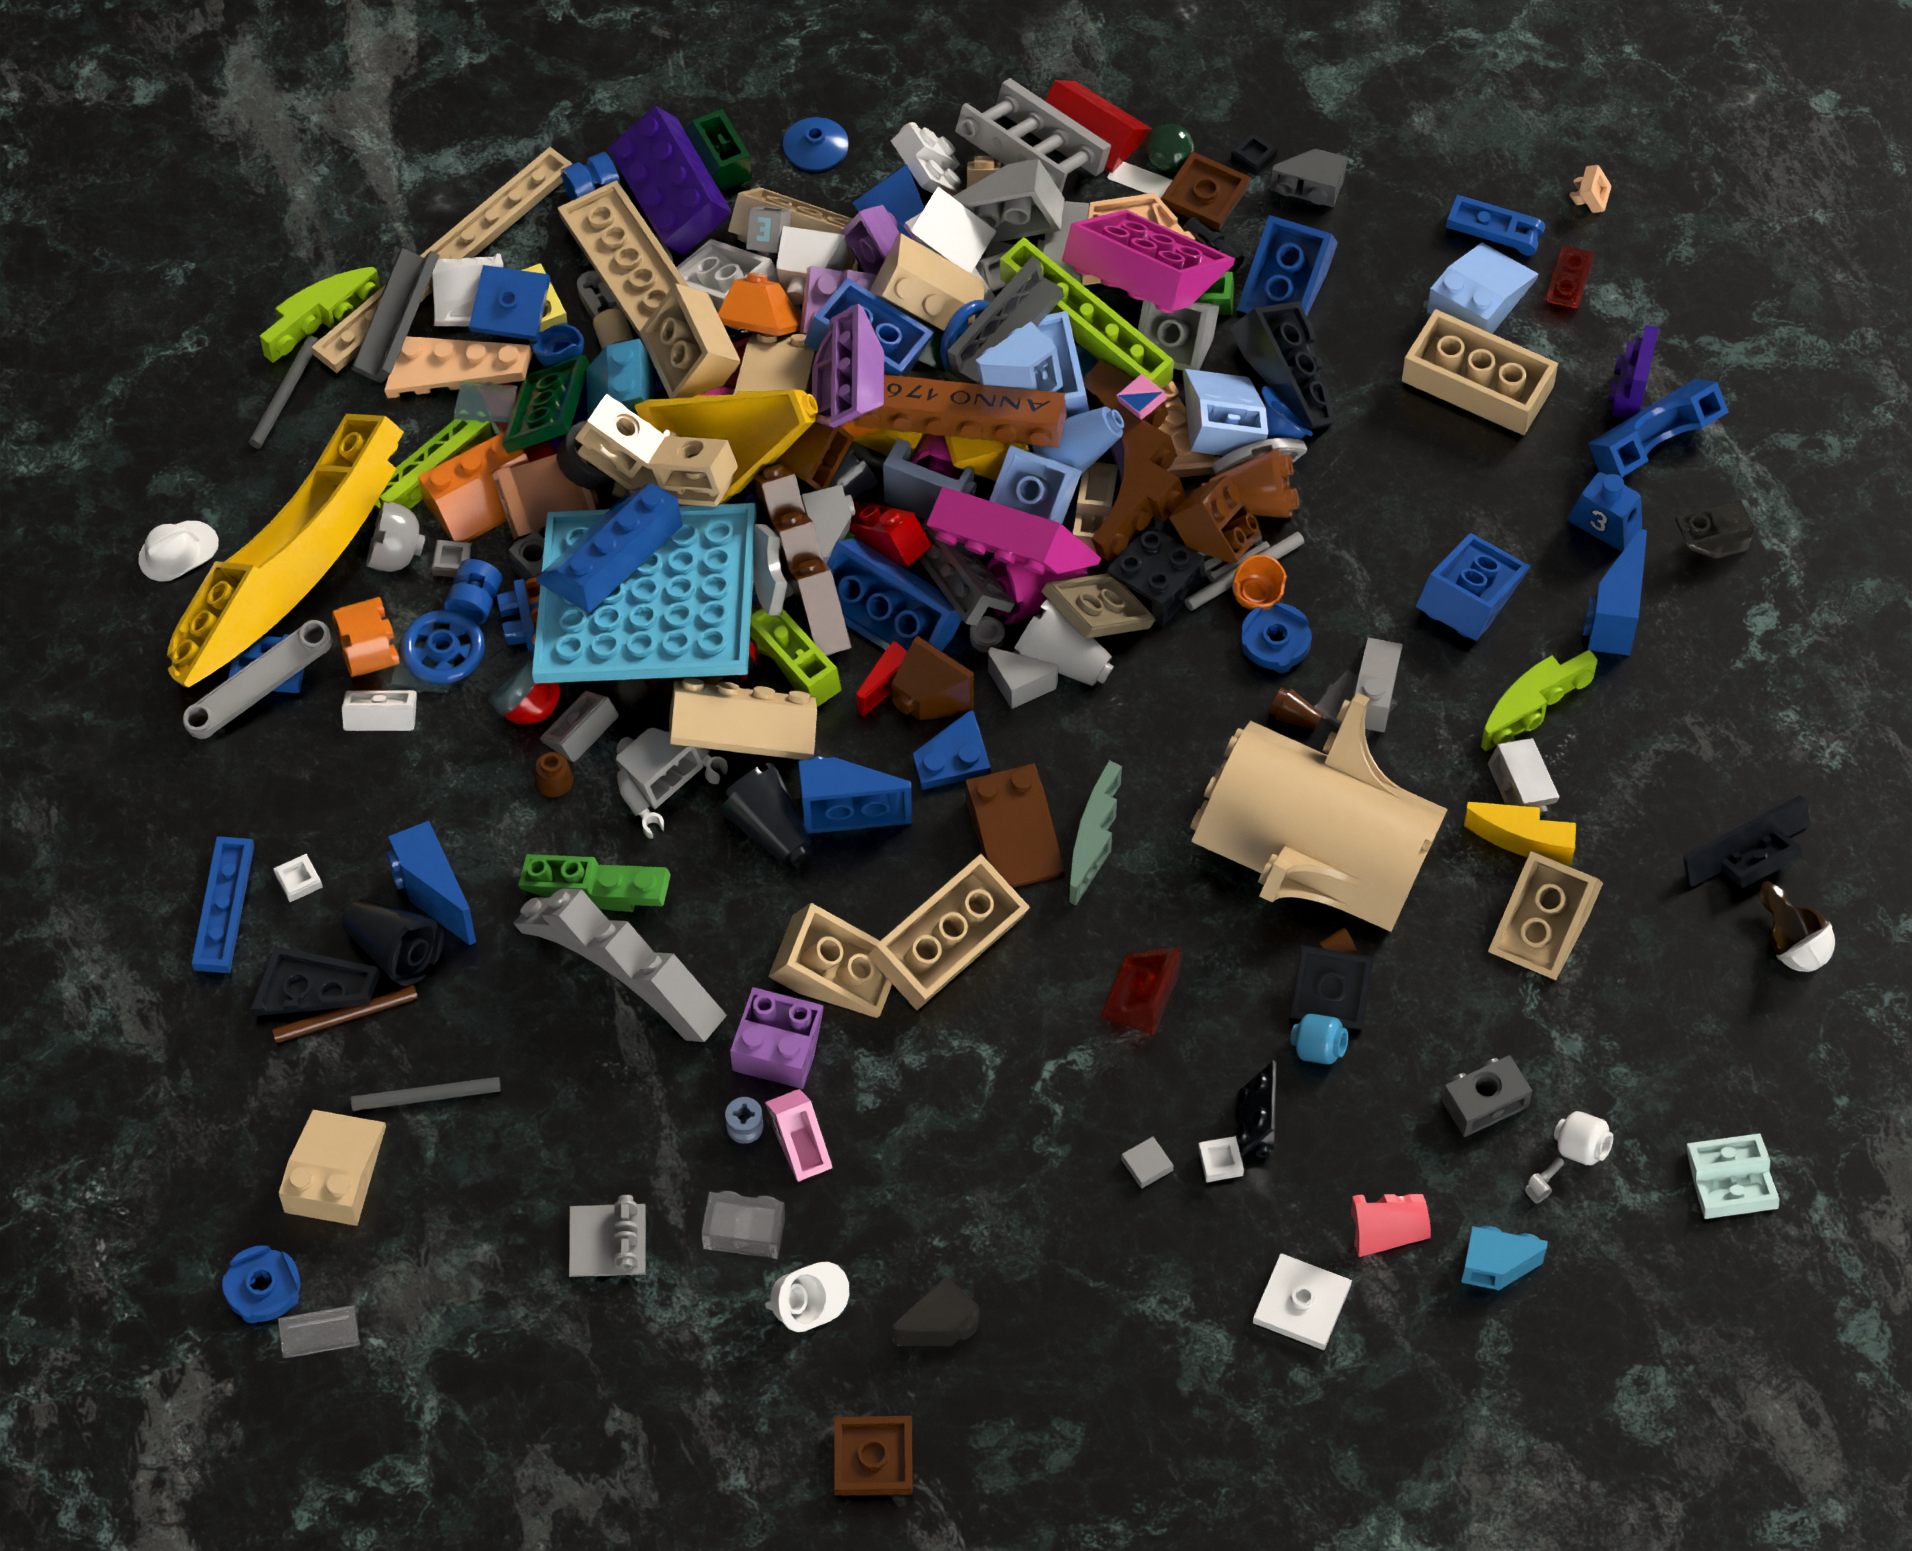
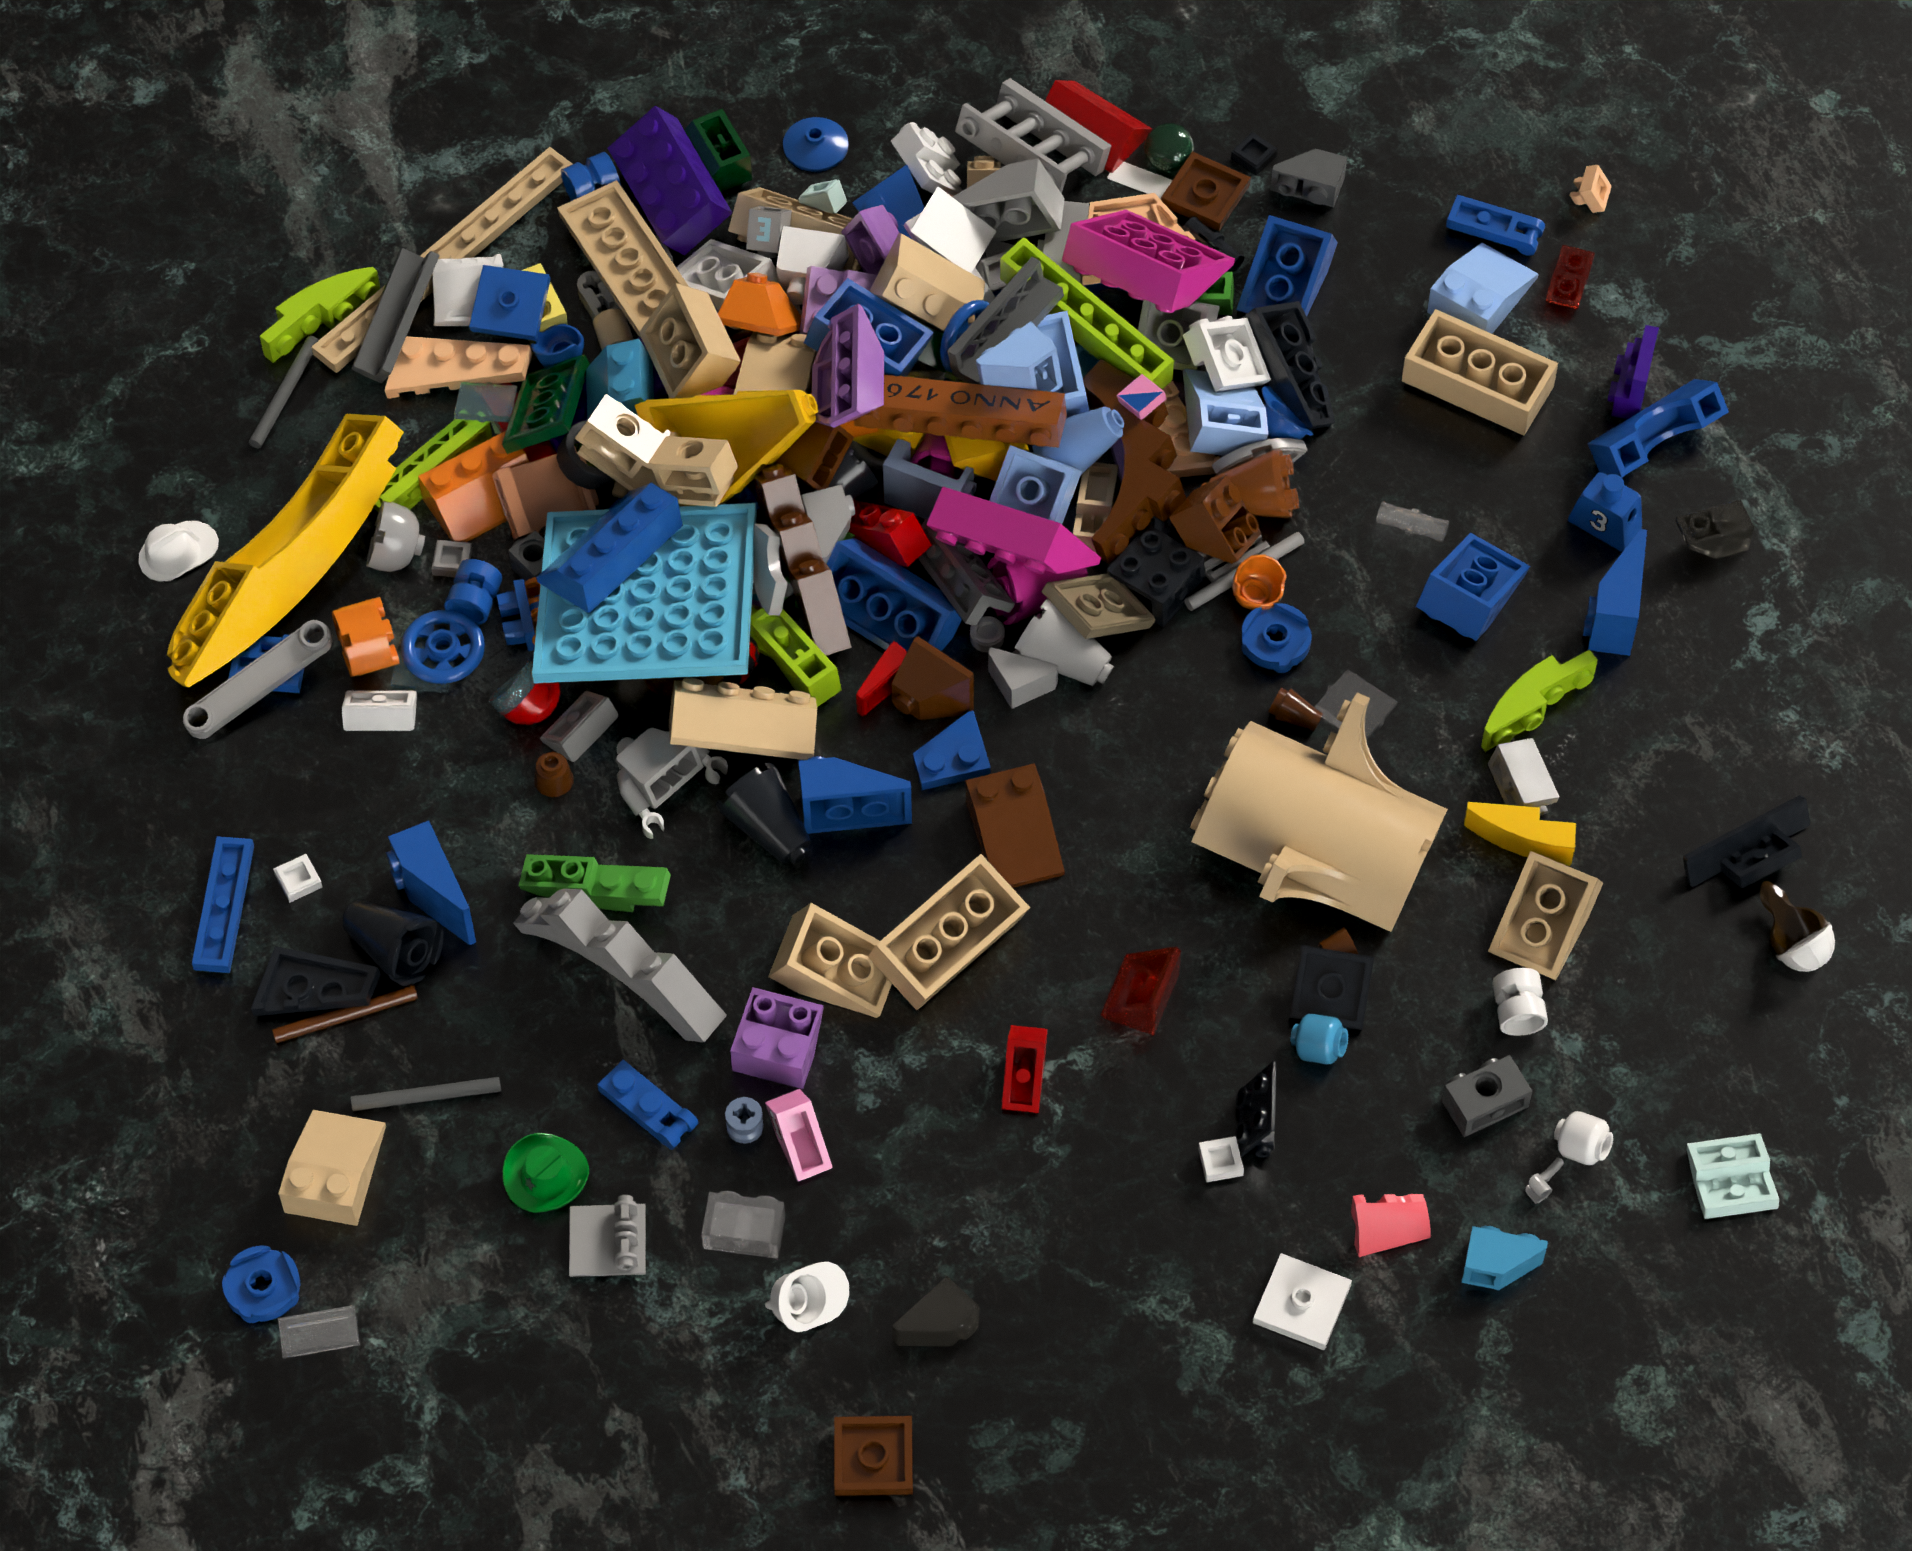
(544, 1172): none -> green hat
(647, 1104): none -> blue plate
(824, 196): none -> light aqua slope
(1024, 1068): none -> red slope
(1093, 837): sand green slope -> none
(1147, 1162): light grey tile -> none
(1227, 352): none -> white plate
(1378, 680): light grey slope -> none
(1412, 521): none -> clear pin
(1520, 1001): none -> white wheel

